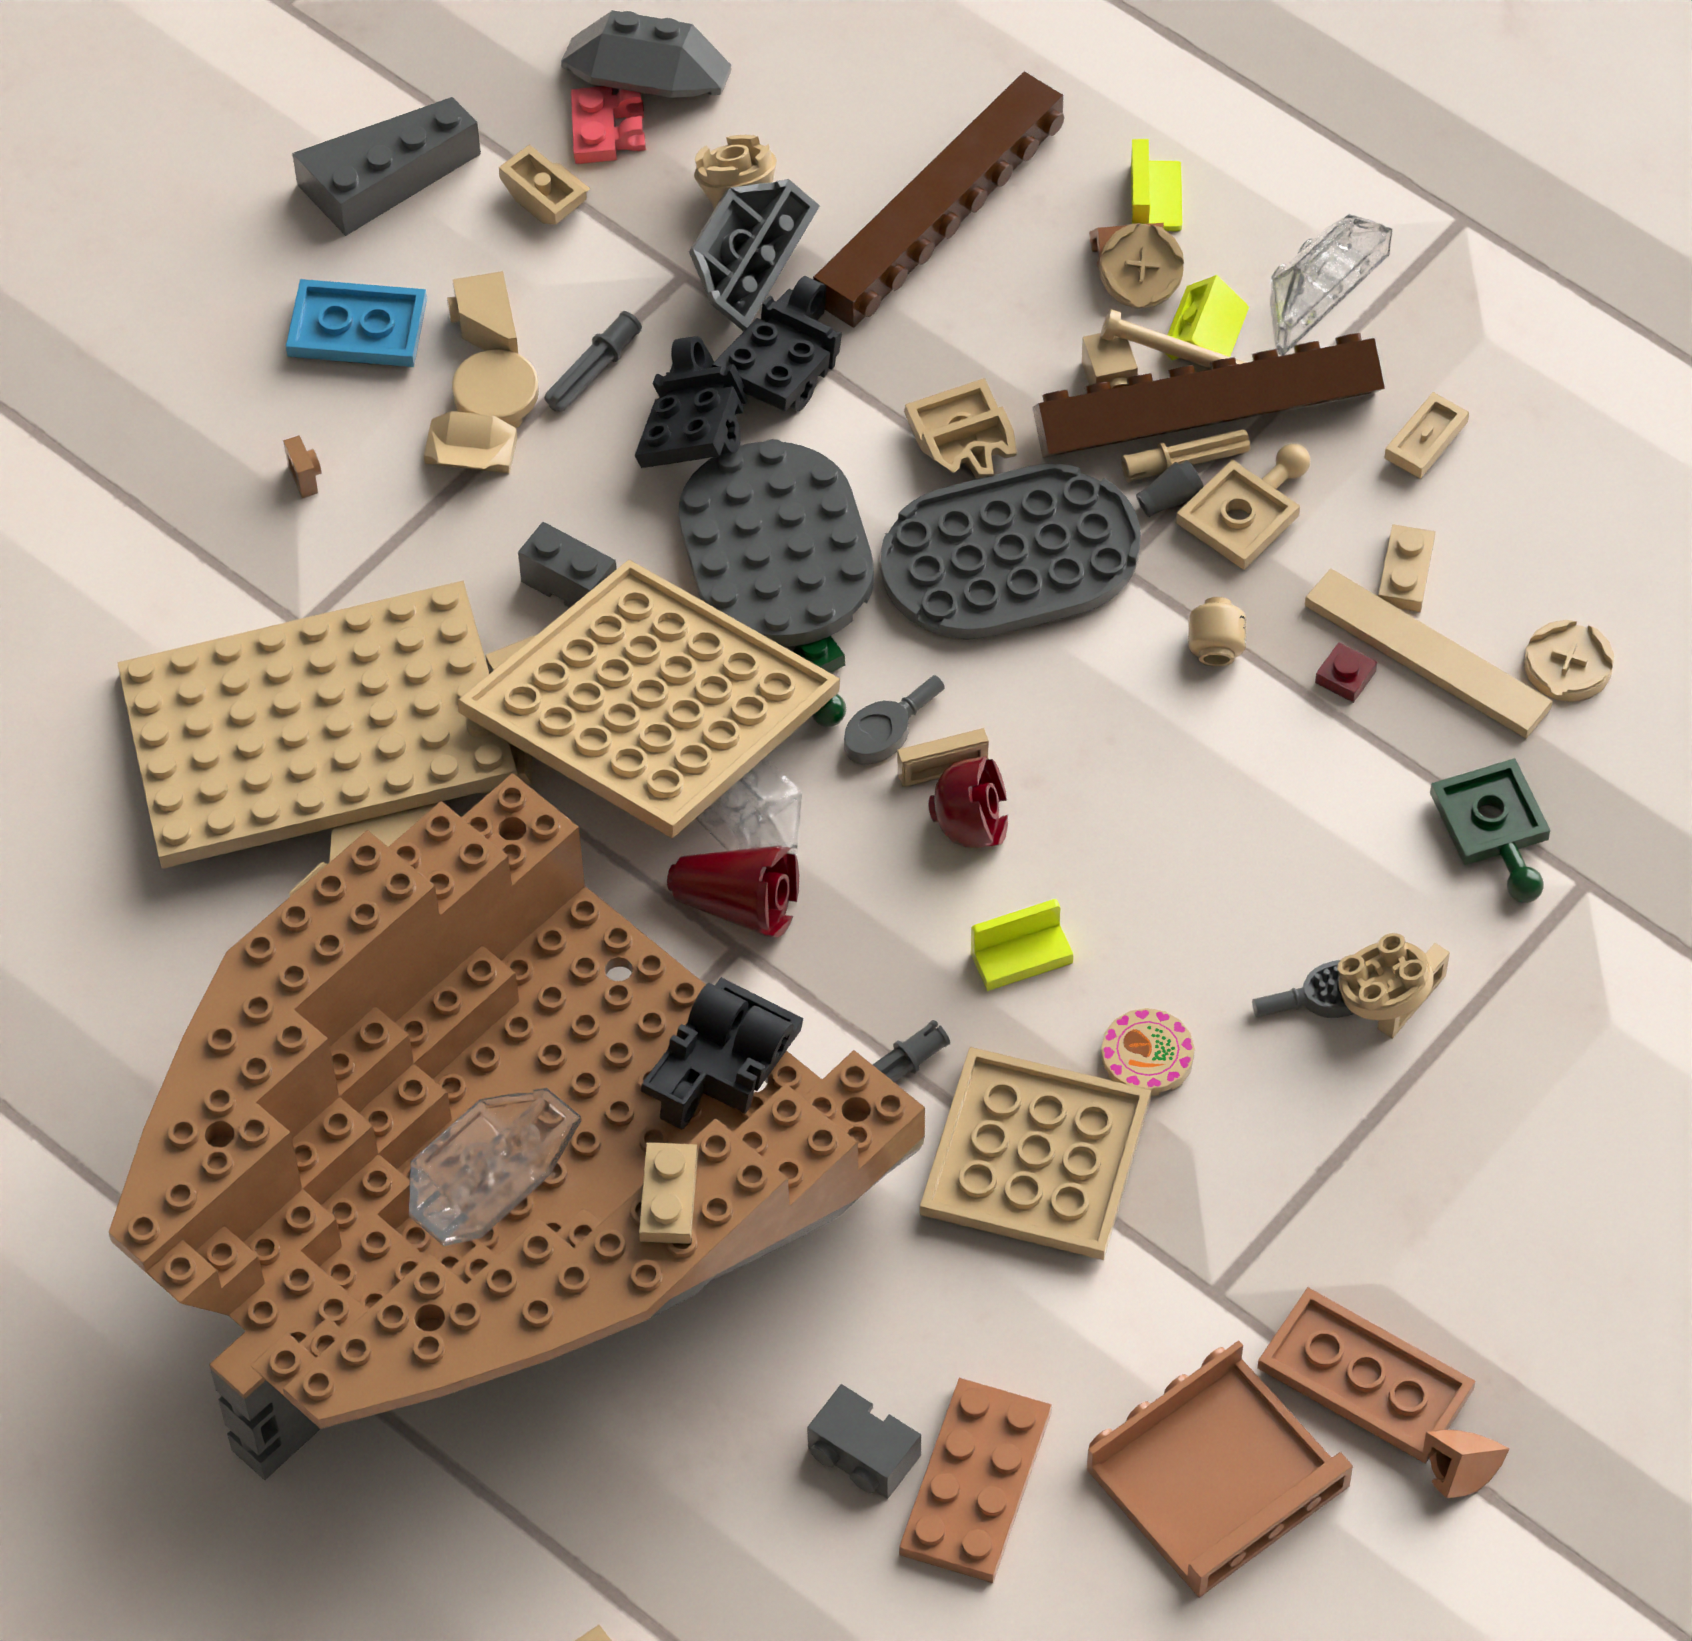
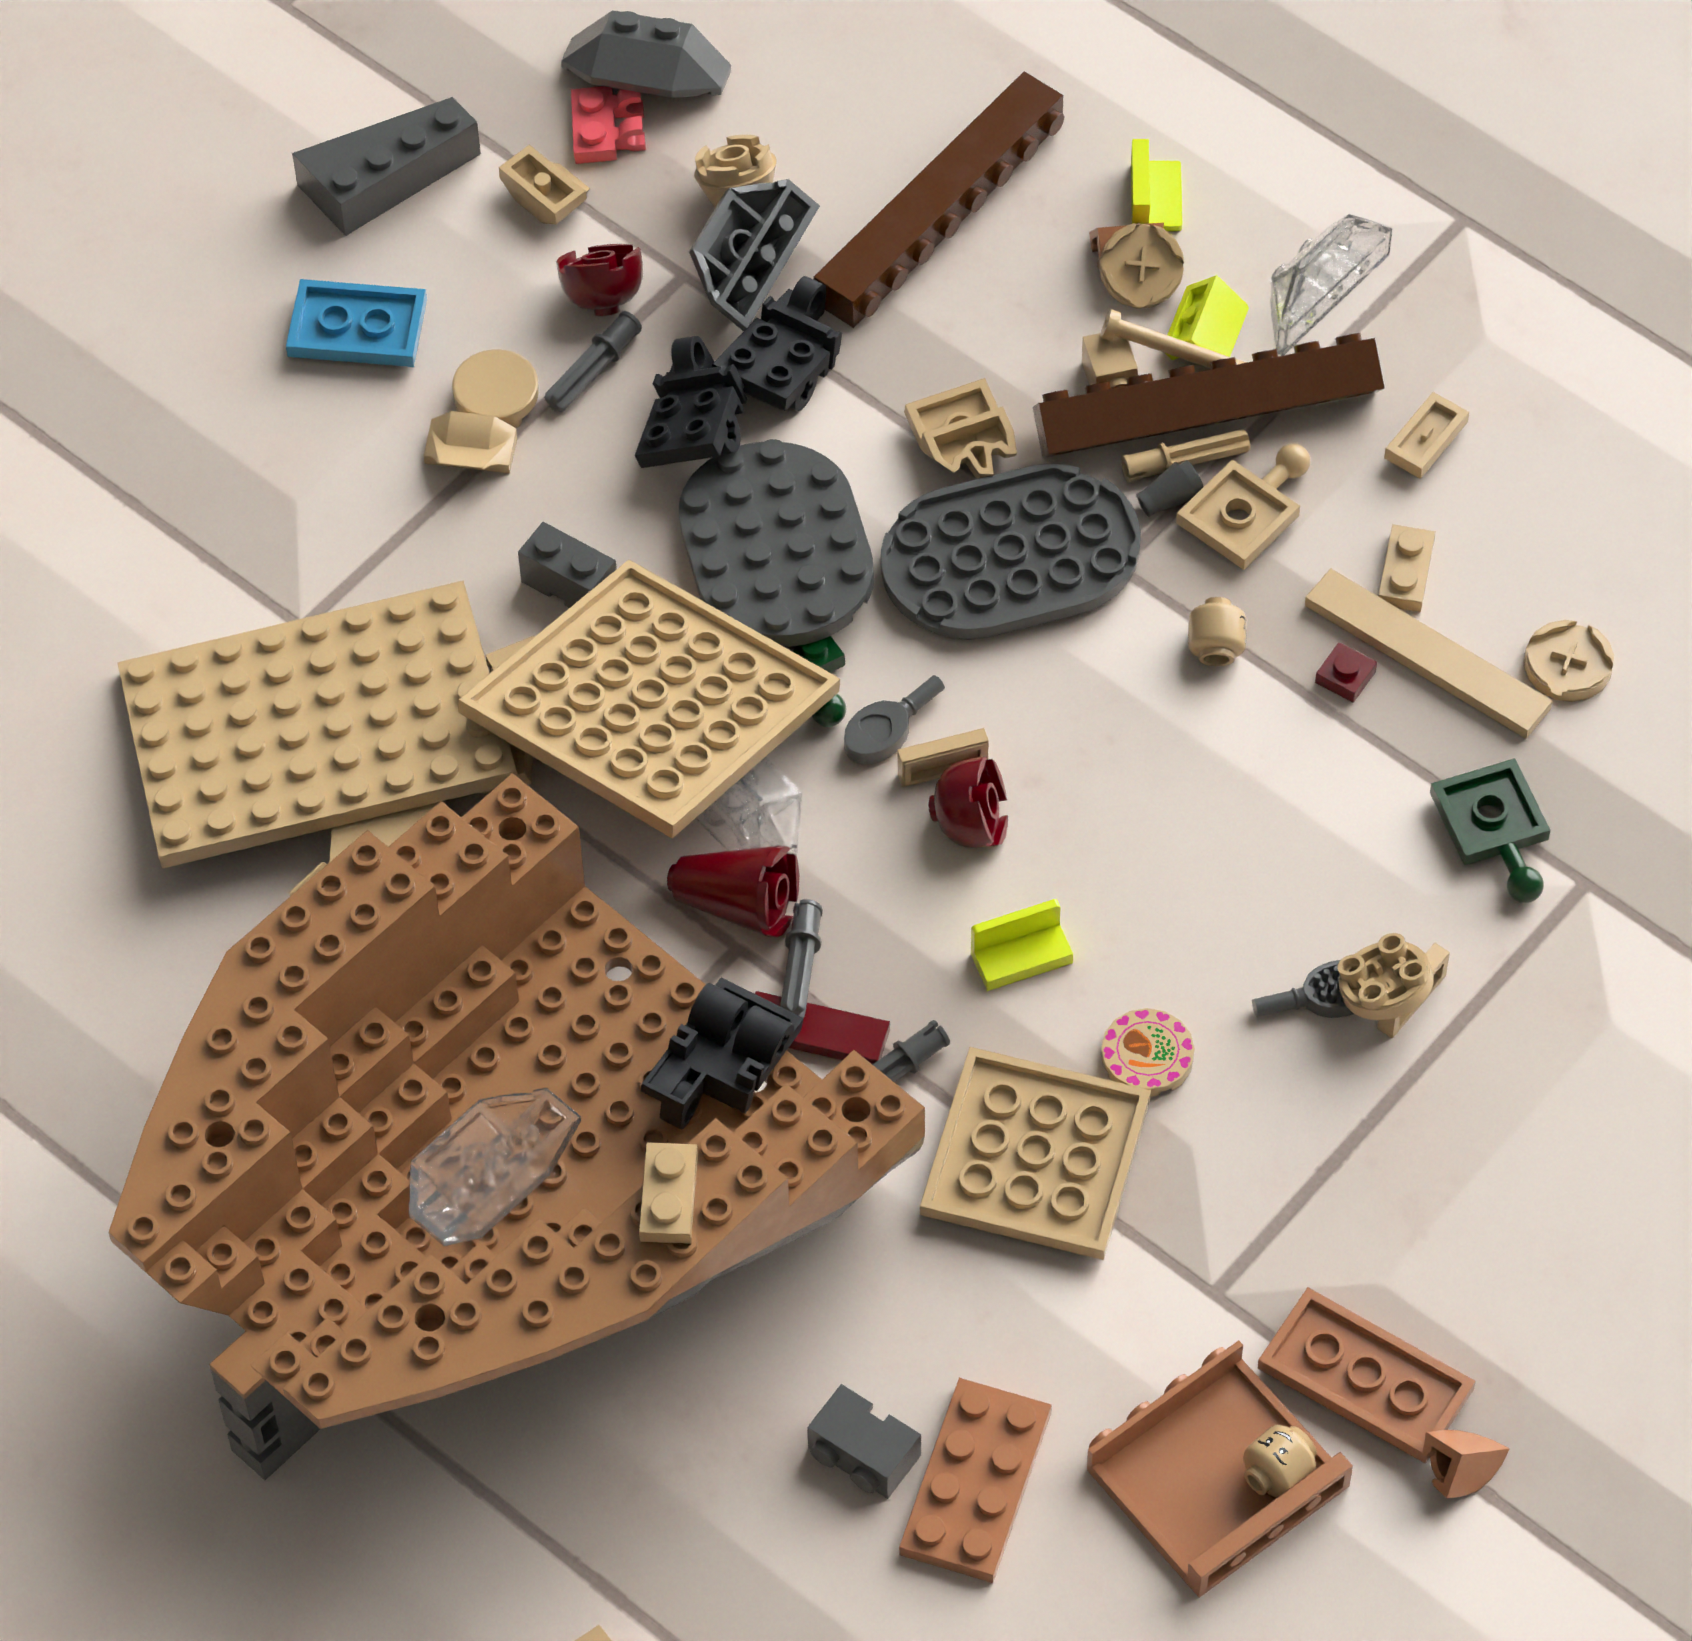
(302, 466): medium nougat plate -> none
(484, 311): tan slope -> none
(601, 278): none -> dark red cylinder
(802, 945): none -> dark grey axle
(838, 1032): none -> dark red tile
(1279, 1460): none -> tan head

